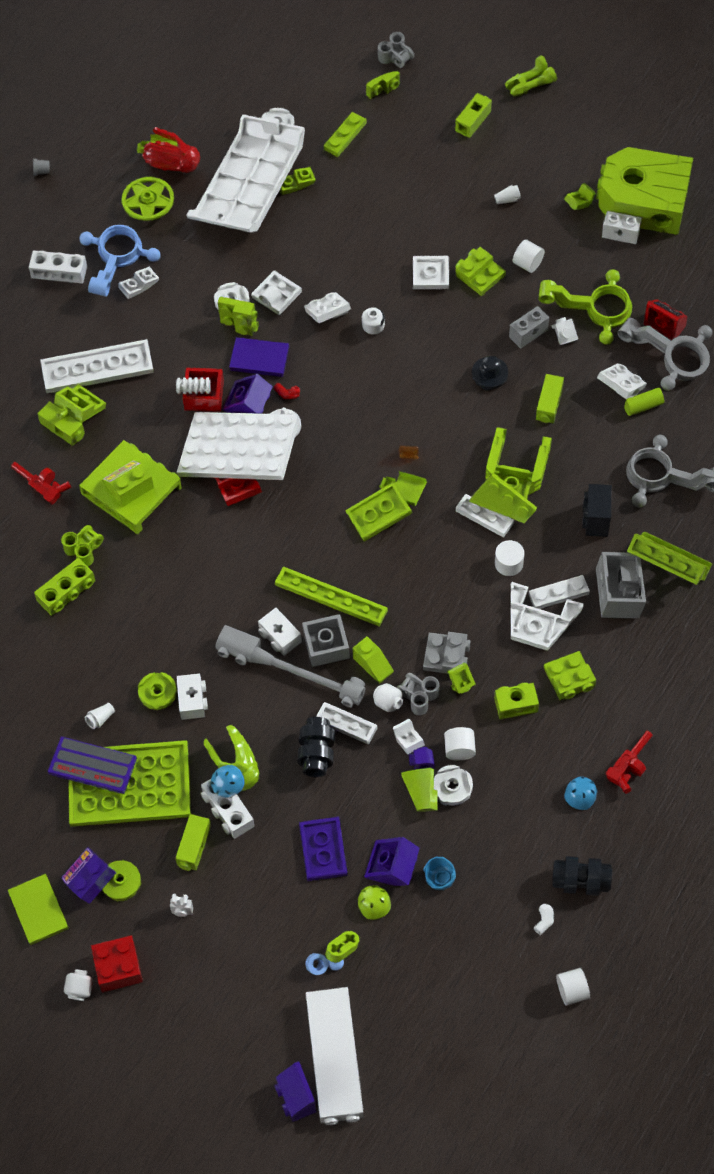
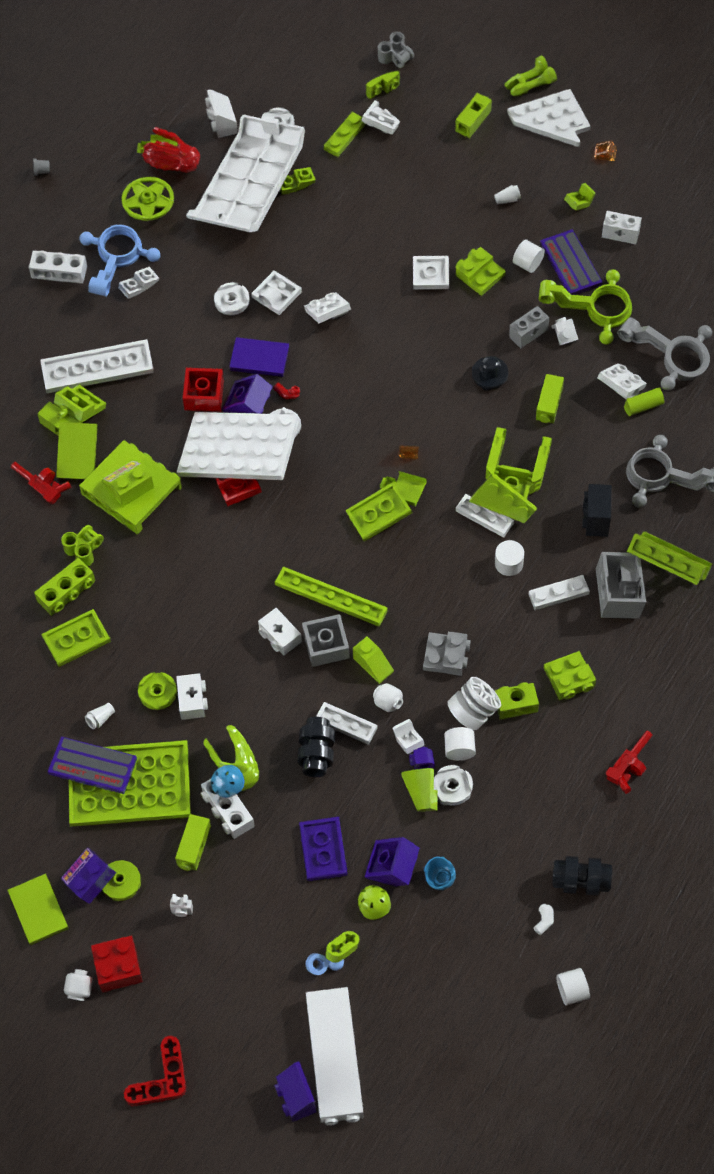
(76, 450): none -> lime tile
(76, 638): none -> lime tile
(165, 1084): none -> red beam
(193, 385): white piece -> none
(221, 114): none -> white slope
(239, 314): lime plate -> none
(248, 649): light grey bar -> none
(373, 320): white head -> none
(380, 119): none -> white wing
(415, 690): light grey piece -> none
(461, 678): lime bracket -> none
(474, 703): none -> white wheel
(538, 626): white wing -> none
(552, 116): none -> white wing
(571, 262): none -> tile
(582, 787): dark azure helmet -> none
(605, 151): none -> clear orange slope
(646, 187): lime piece -> none
(664, 319): red slope -> none

